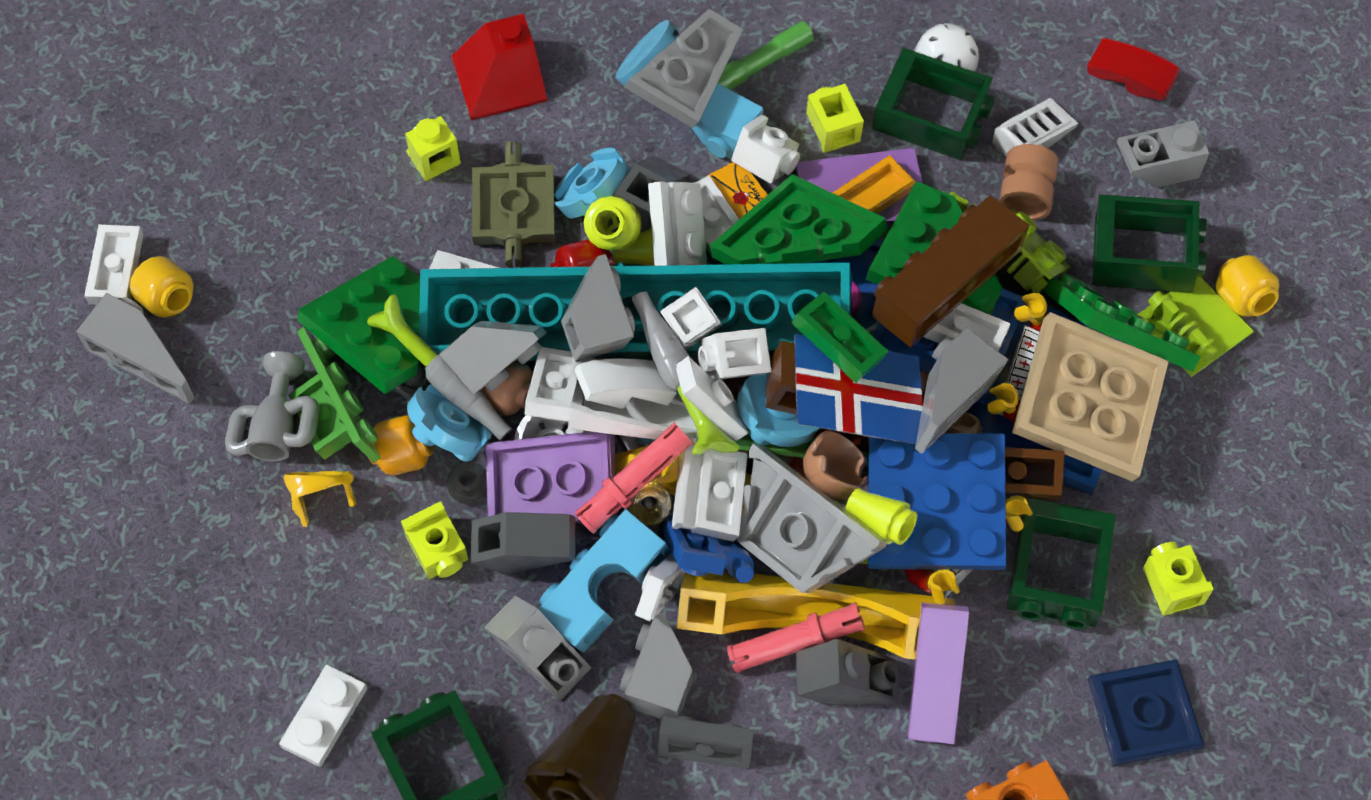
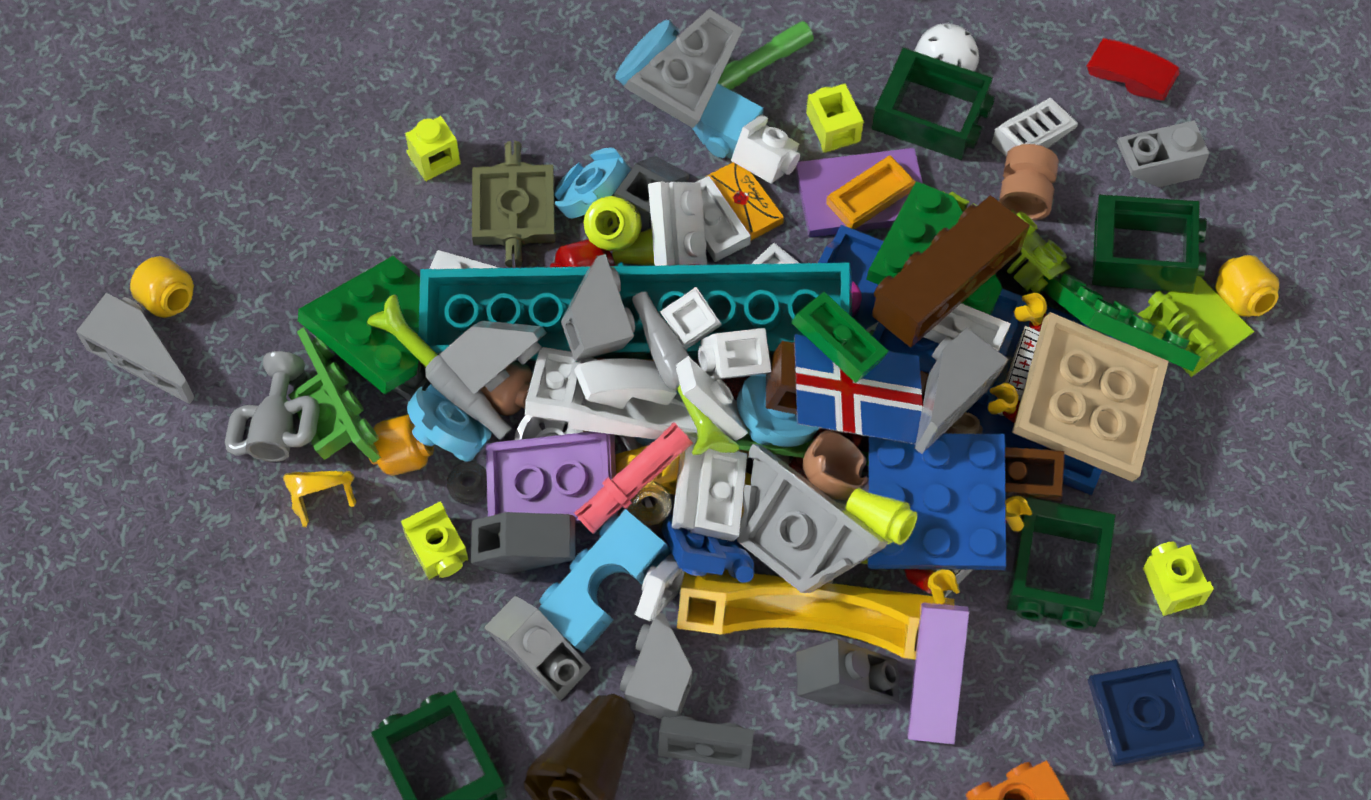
(113, 262): white plate -> none
(323, 716): white plate -> none
(499, 68): red slope -> none
(796, 637): coral pin -> none
(799, 226): green plate -> none

